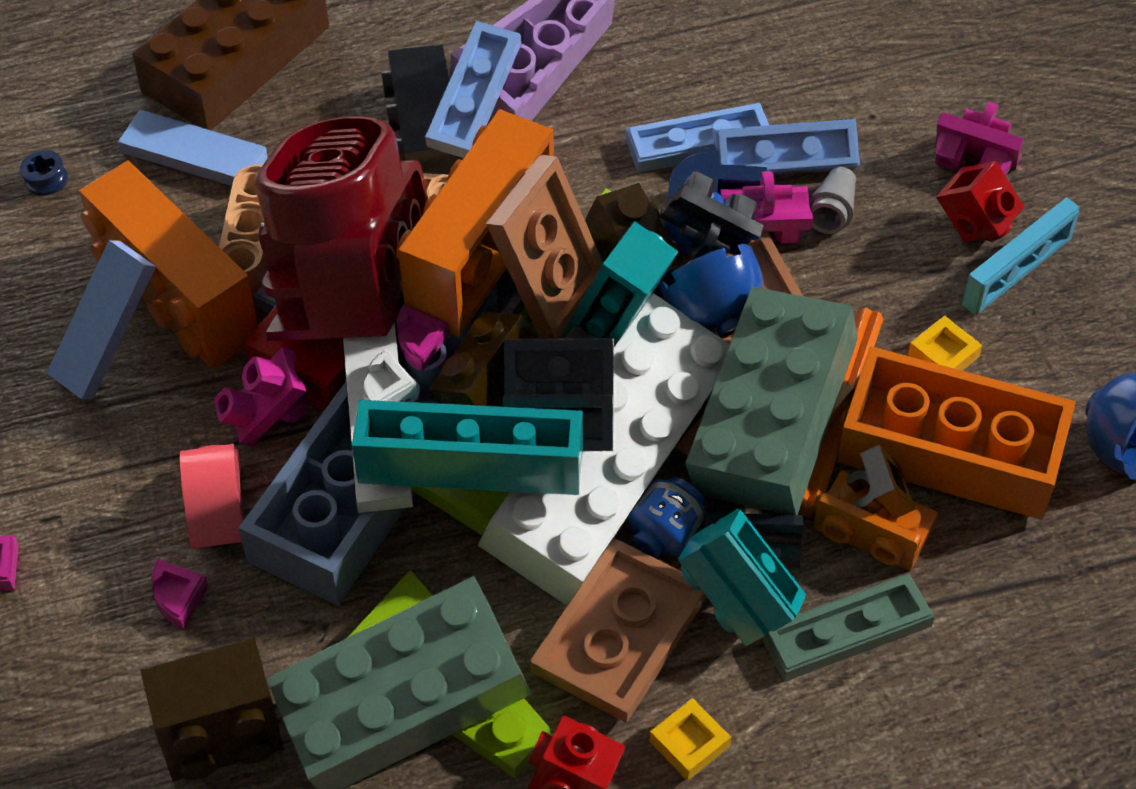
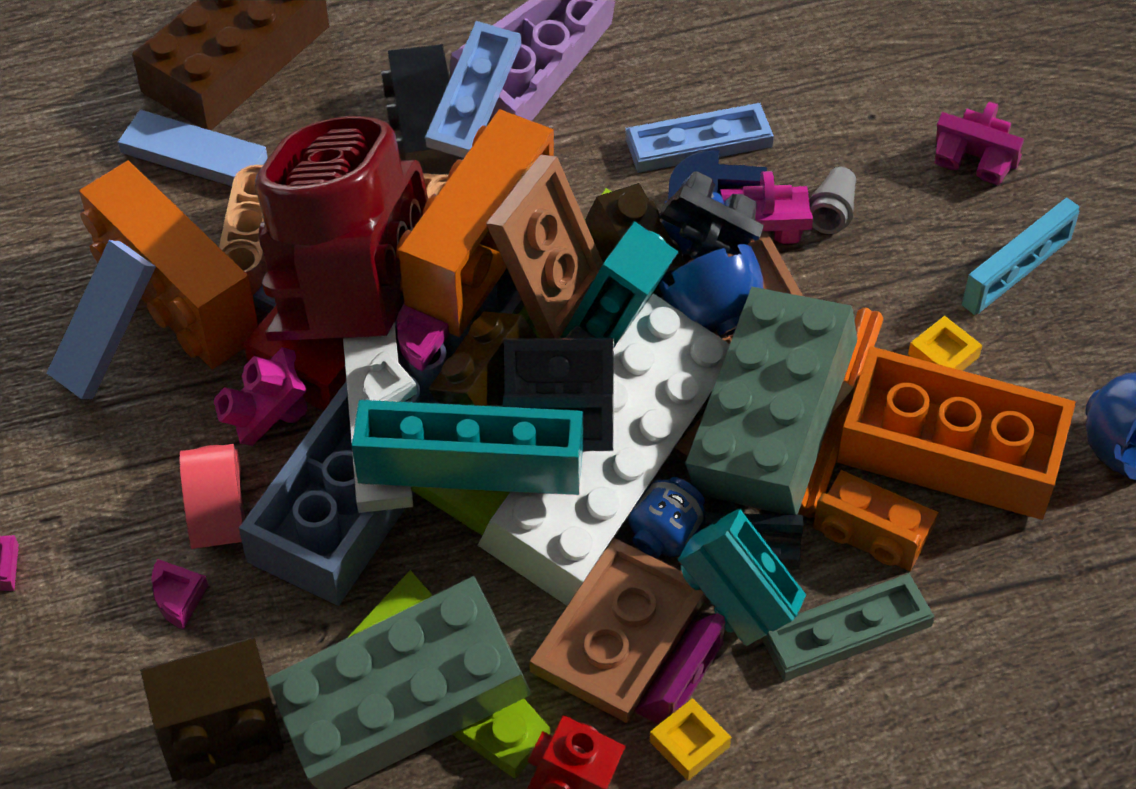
(48, 183): dark blue bush -> none
(683, 669): none -> magenta slope
(791, 146): light blue tile -> none
(885, 481): dark brown tile -> none
(980, 202): red brick -> none

